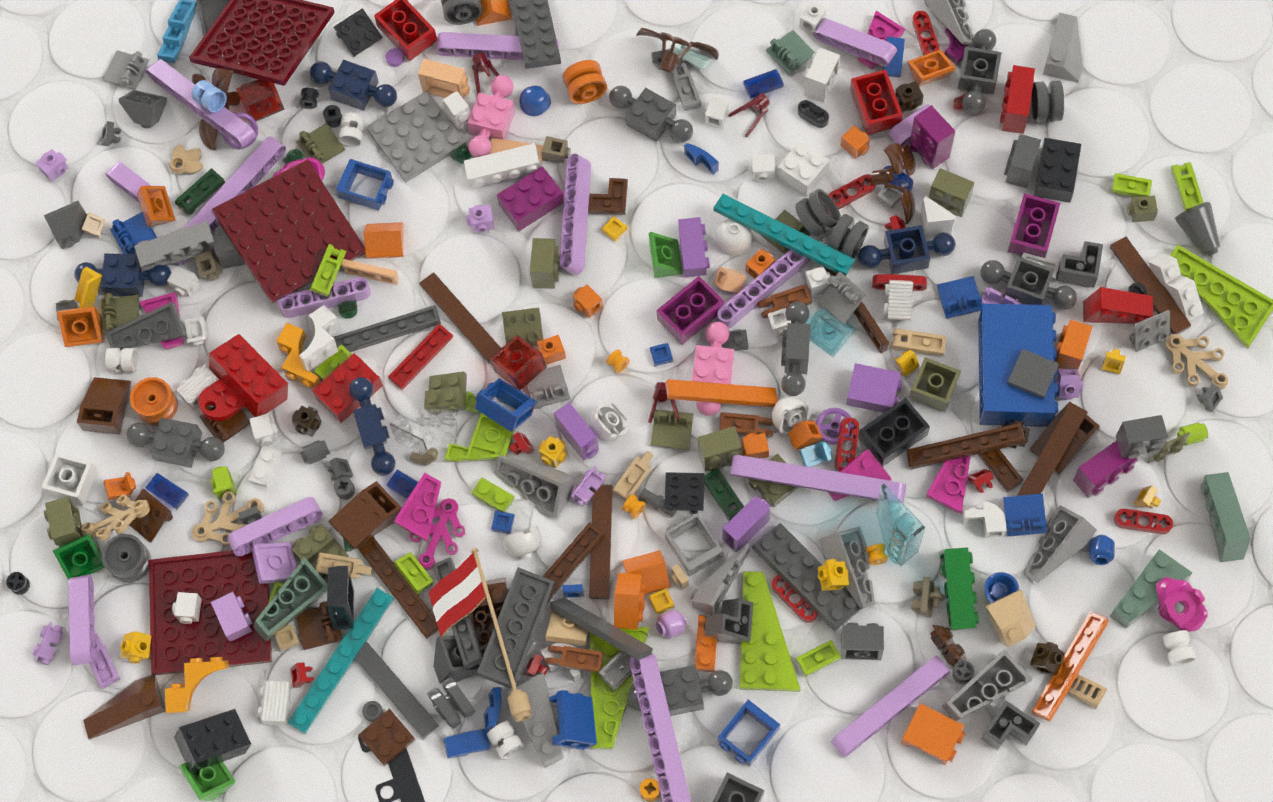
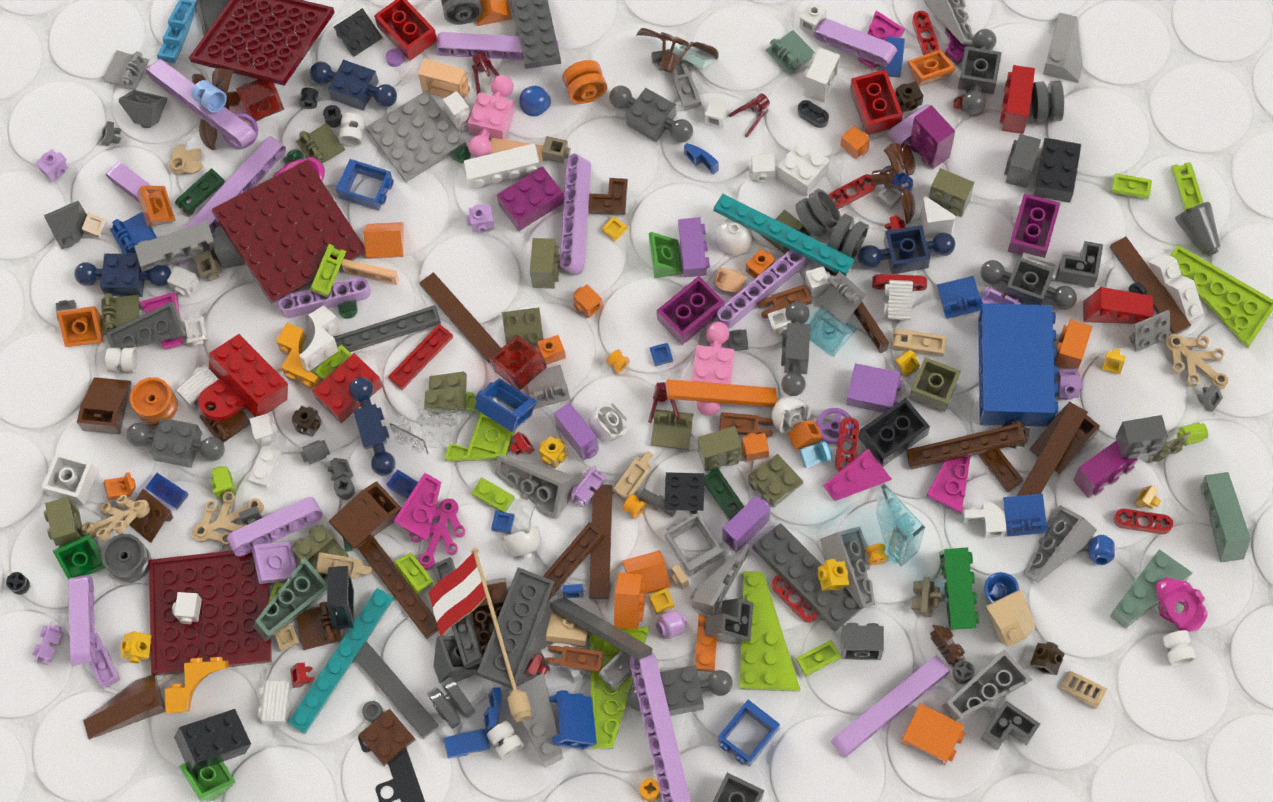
(87, 287): yellow panel -> none
(231, 616): lavender brick -> none
(425, 459): dark tan arm -> none
(763, 83): clear blue plate -> none
(813, 478): lavender beam -> none
(981, 477): red tile -> none
(1033, 373): dark grey tile -> none
(1070, 667): orange tile -> none
(1142, 208): olive brick -> none

